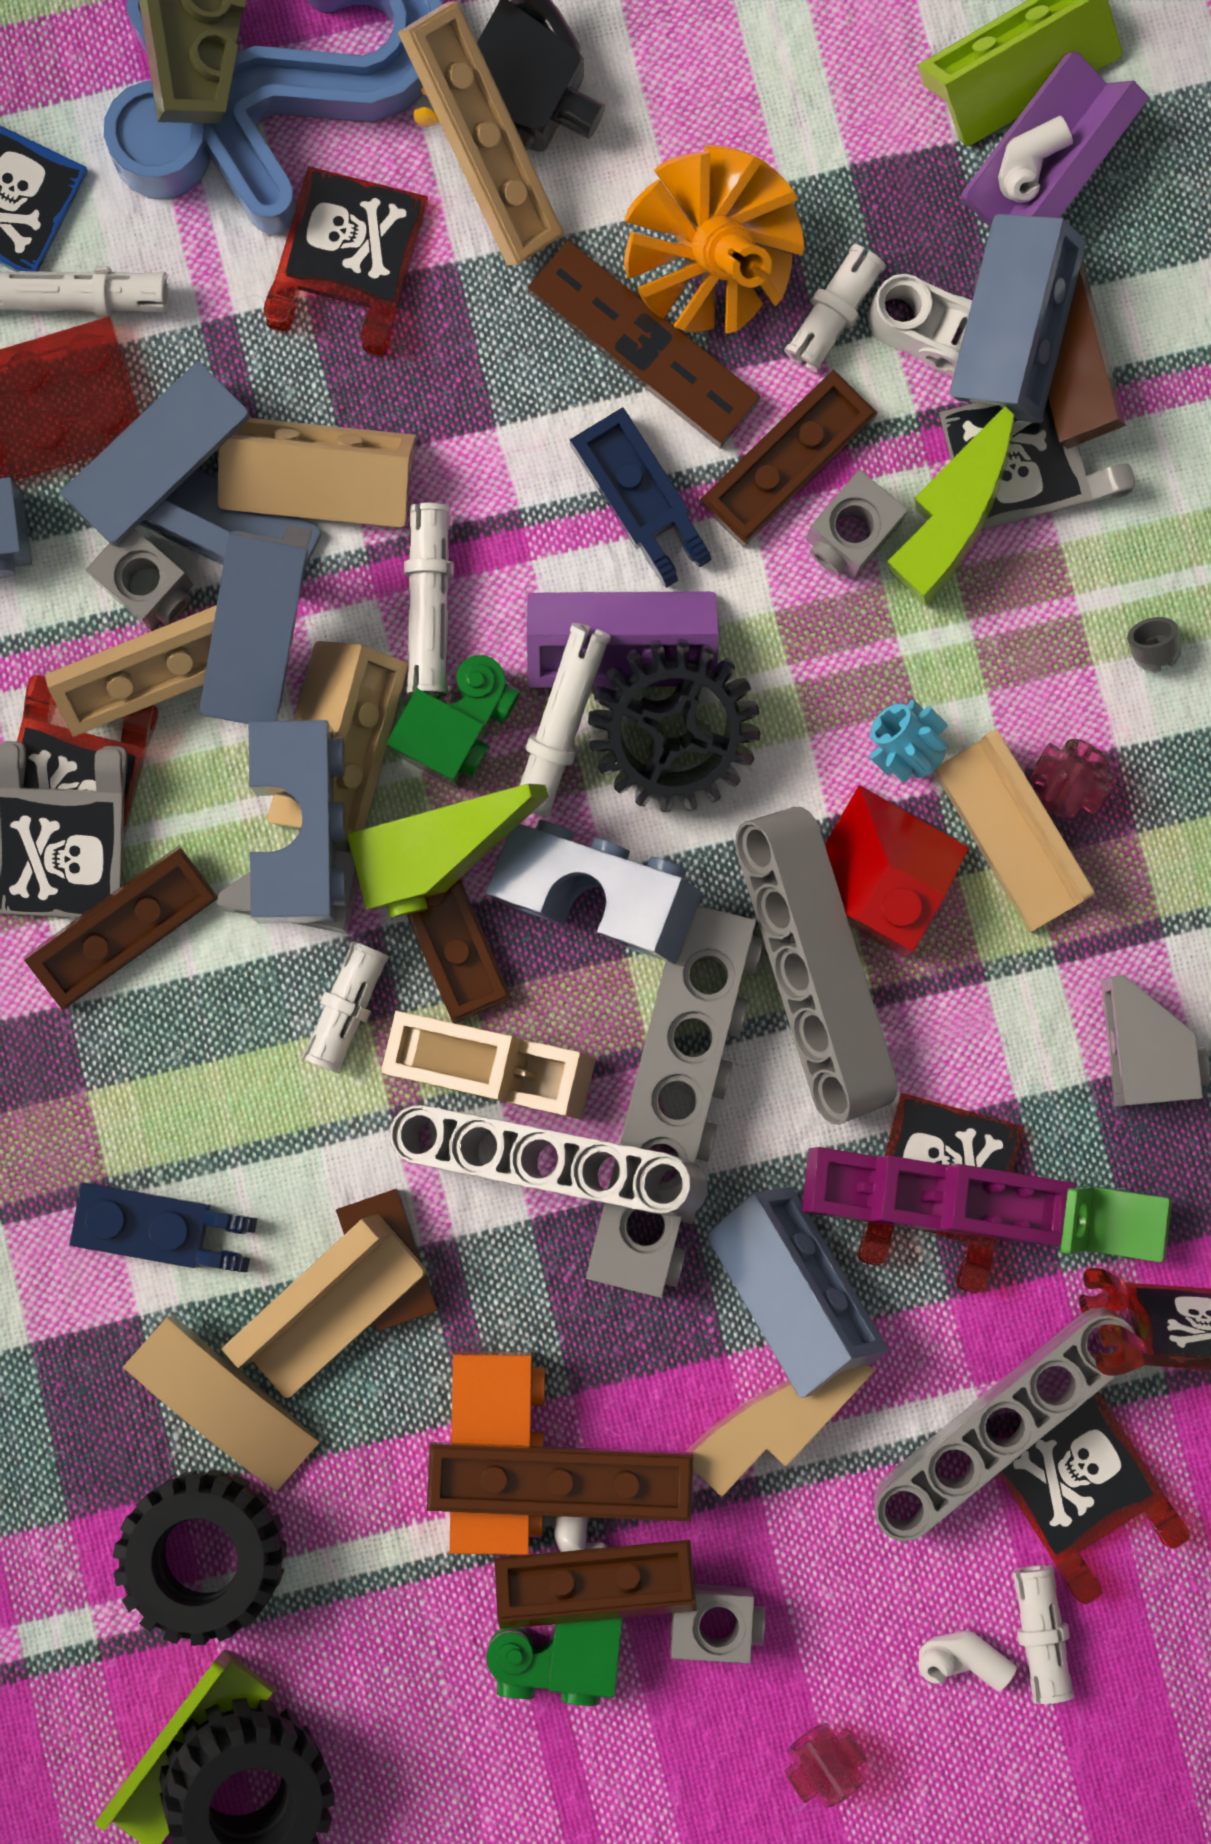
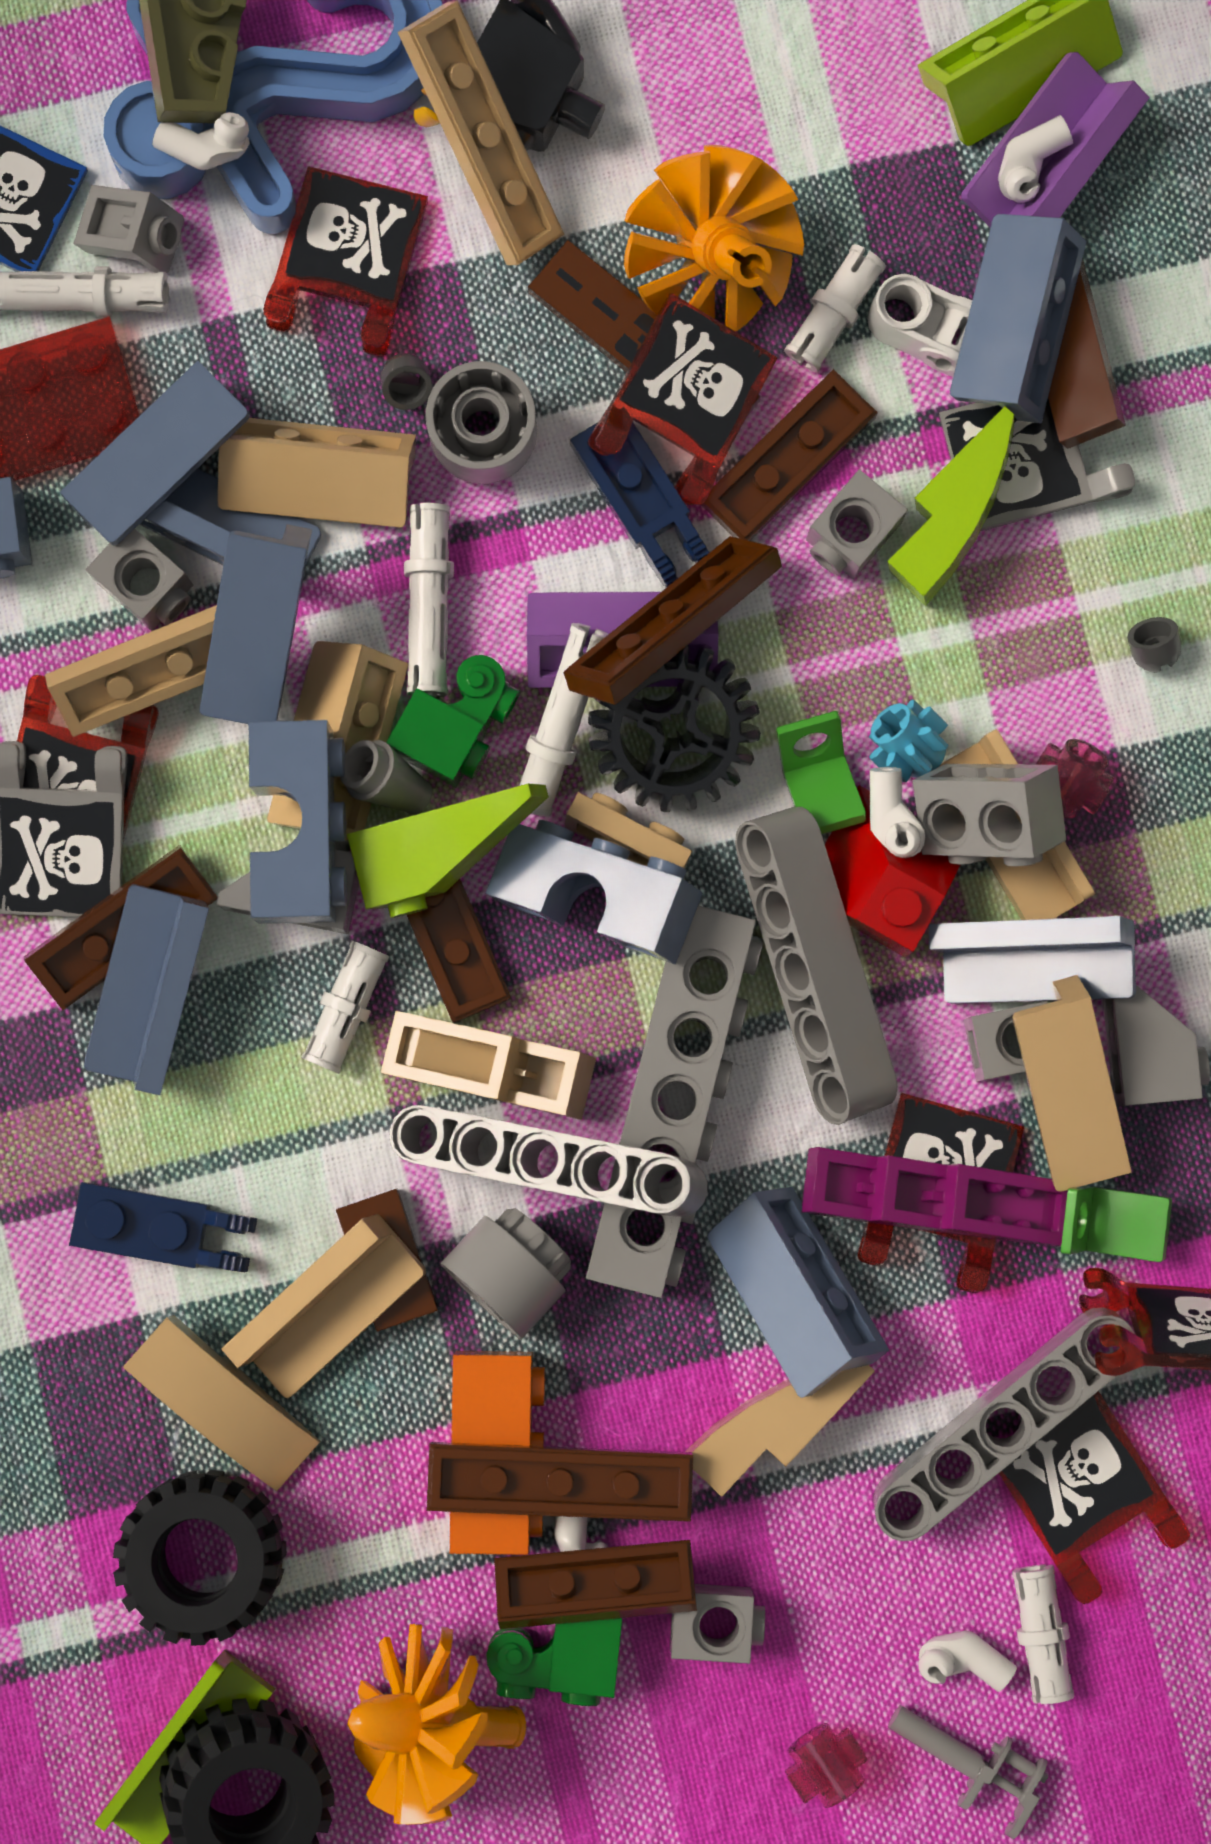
(130, 227): none -> light grey bracket
(146, 987): none -> sand blue panel
(207, 149): none -> white arm
(384, 778): none -> light grey cone
(404, 389): none -> dark grey hinge
(424, 1733): none -> light orange piece
(473, 389): none -> light grey piece
(510, 1269): none -> light grey piece
(607, 820): none -> tan plate
(672, 620): none -> reddish brown tile
(689, 387): none -> flag
(820, 776): none -> bright green bracket
(890, 818): none -> white arm
(973, 1766): none -> light grey piece
(986, 1047): none -> light grey brick
(988, 800): none -> light grey brick
(1025, 956): none -> panel
(1071, 1088): none -> tan panel

